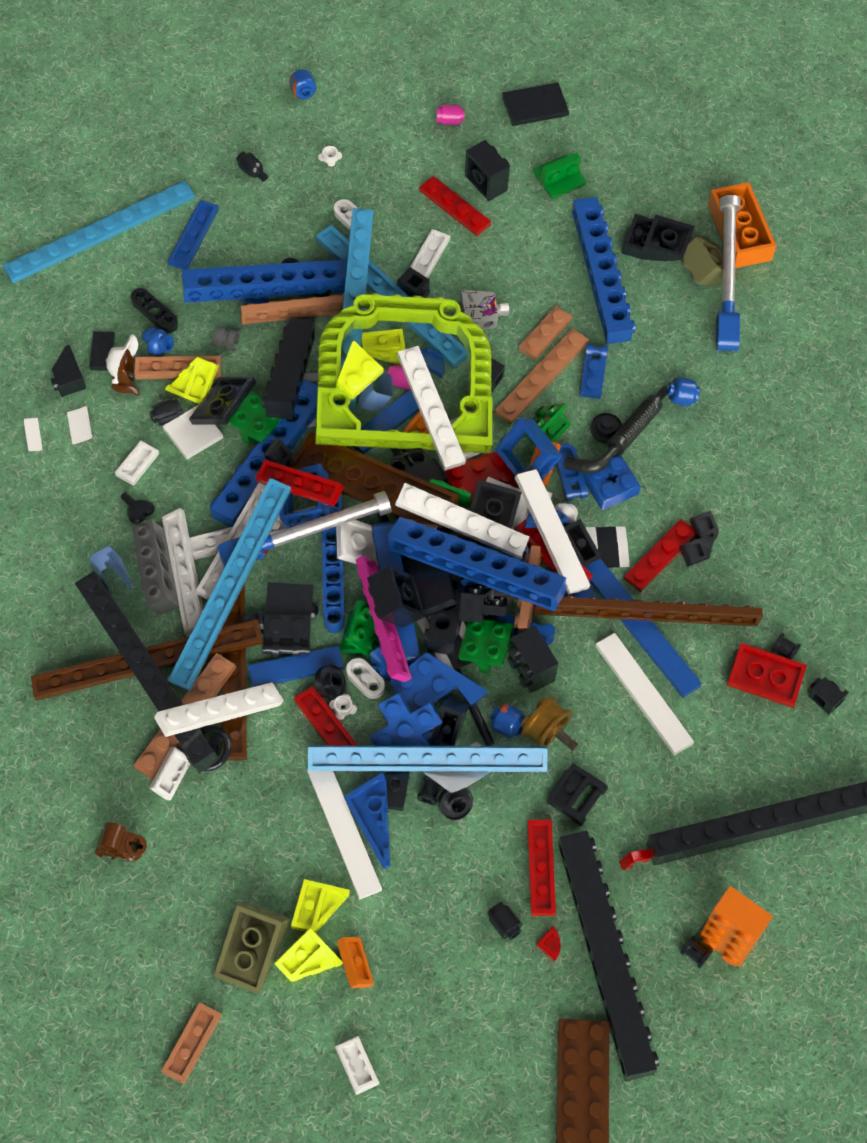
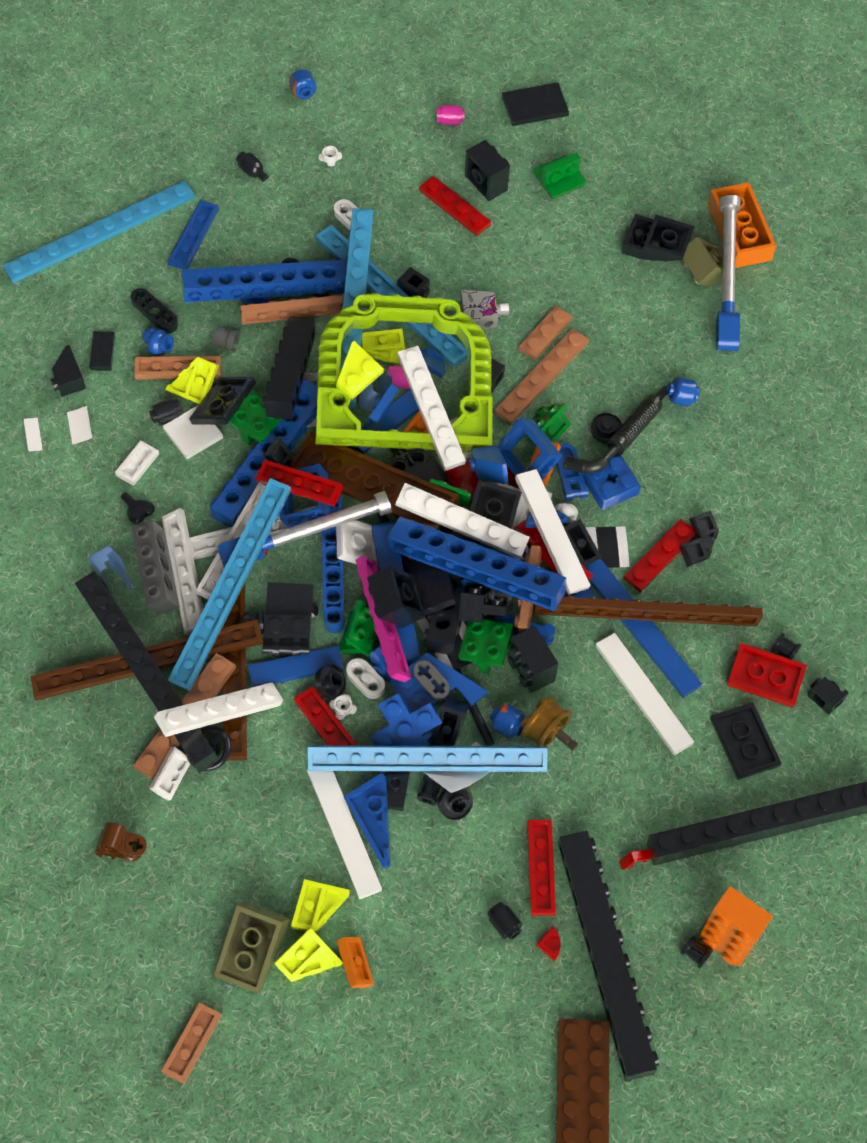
(120, 365): hair -> none
(357, 1065): white plate -> none
(383, 404): none -> blue plate
(427, 683): none -> dark grey beam
(430, 252): white tile -> none
(489, 464): none -> blue slope
(571, 788): black plate -> none
(593, 372): blue plate -> none
(602, 270): blue brick -> none
(745, 741): none -> black tile

